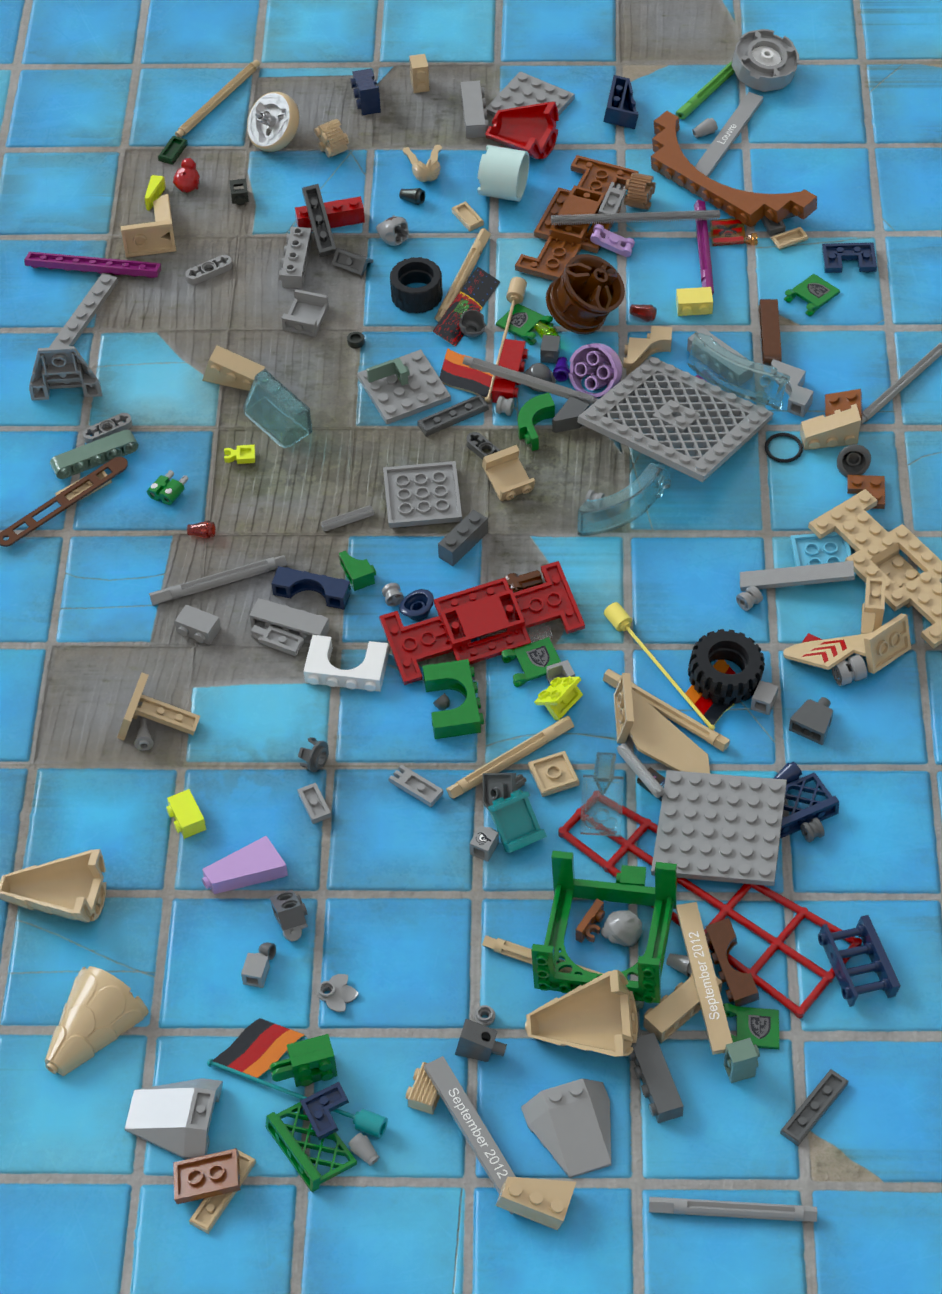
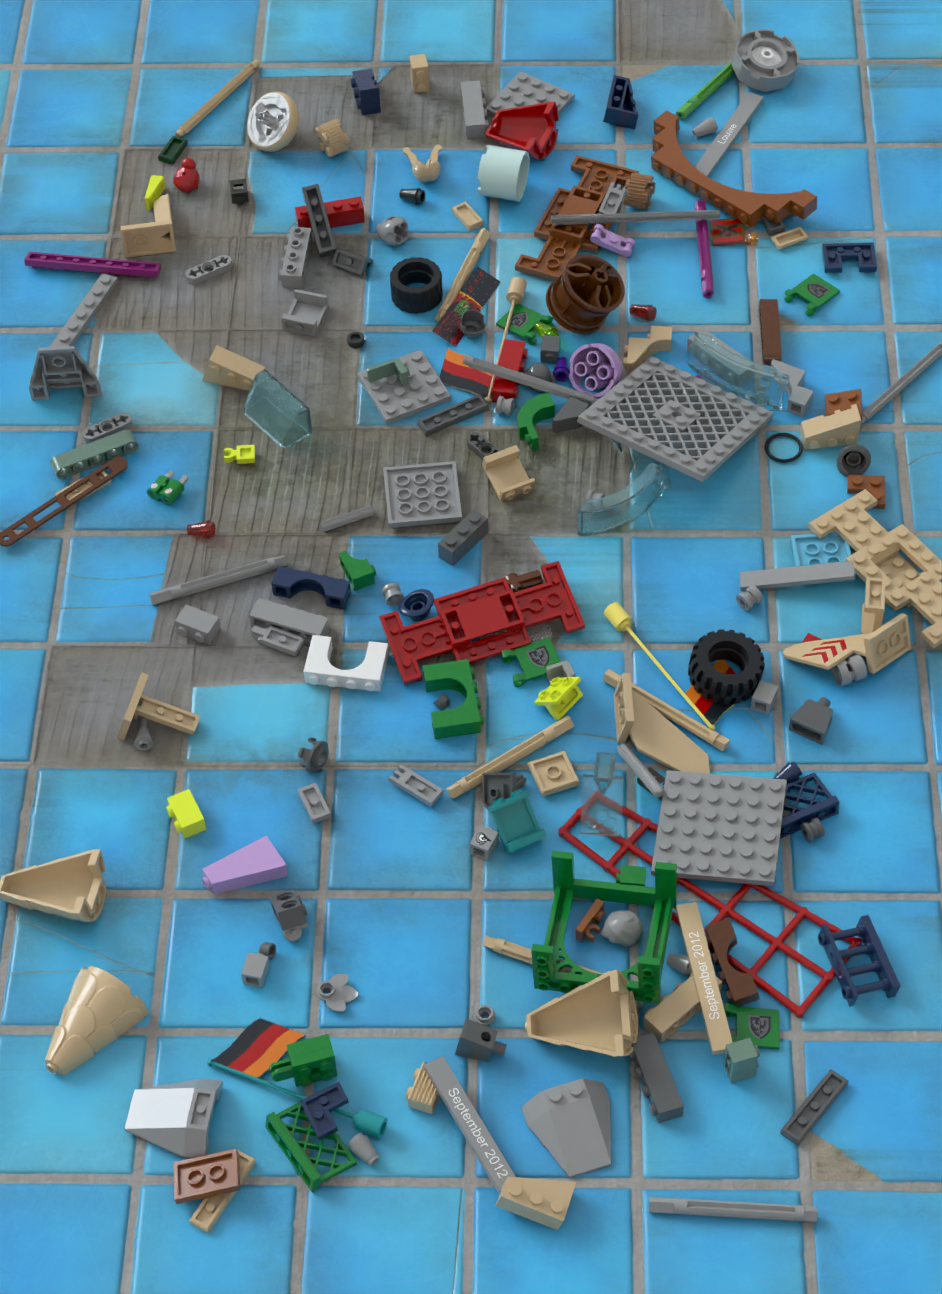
(694, 301): light yellow brick -> none

